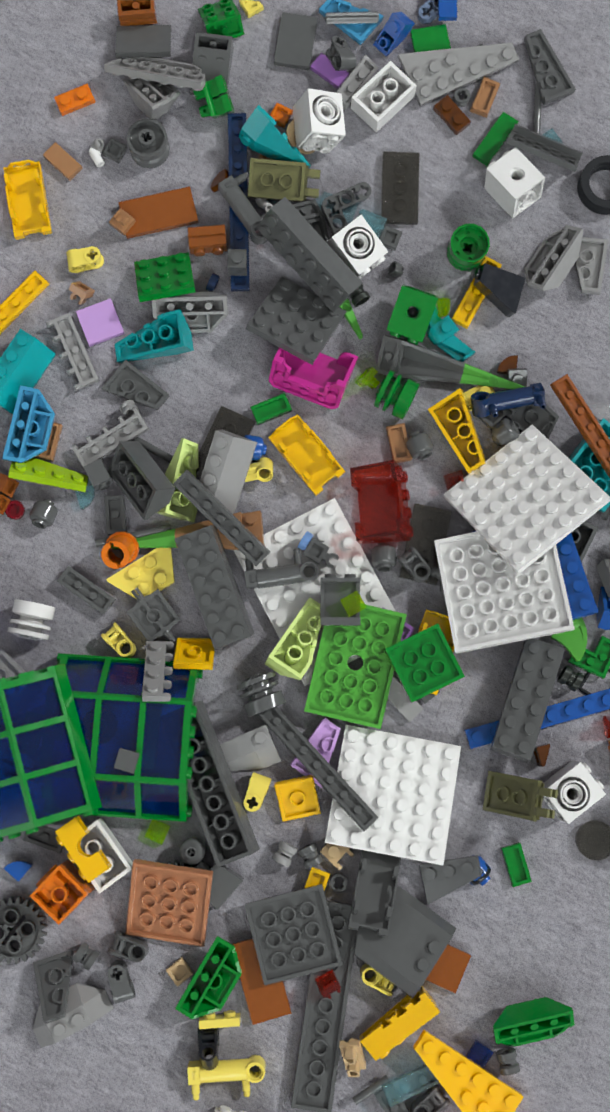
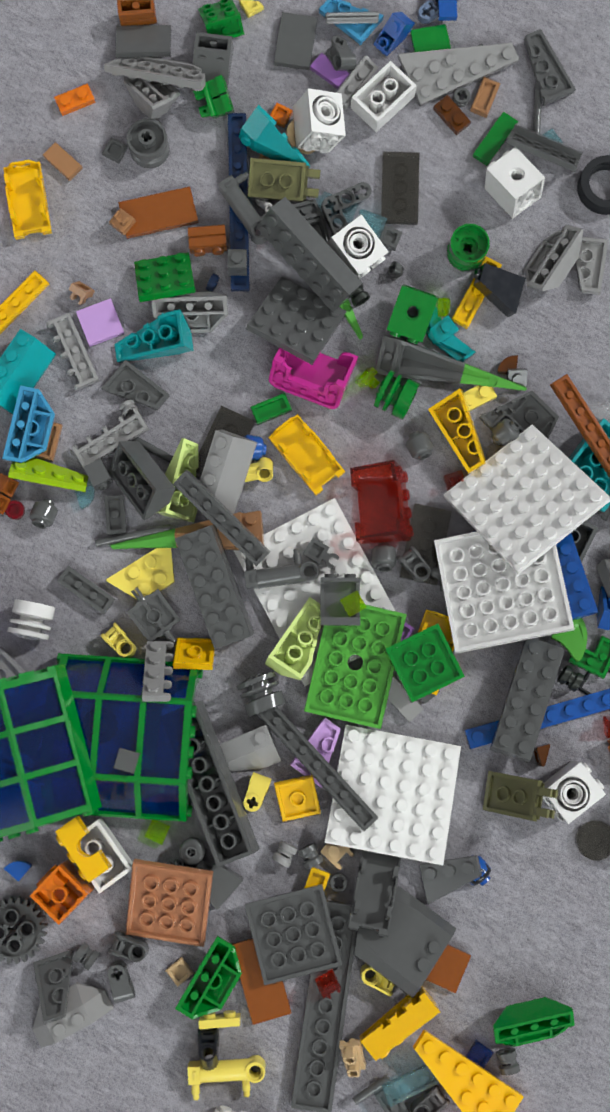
(44, 838): dark grey plate -> none
(83, 259): light yellow piece -> none
(95, 152): arm -> none
(126, 543): orange piece -> none
(220, 177): reddish brown tile -> none
(305, 541): medium blue tile -> none
(397, 441): medium nougat tile -> none
(490, 403): dark blue piece -> none
(516, 864): green tile -> none

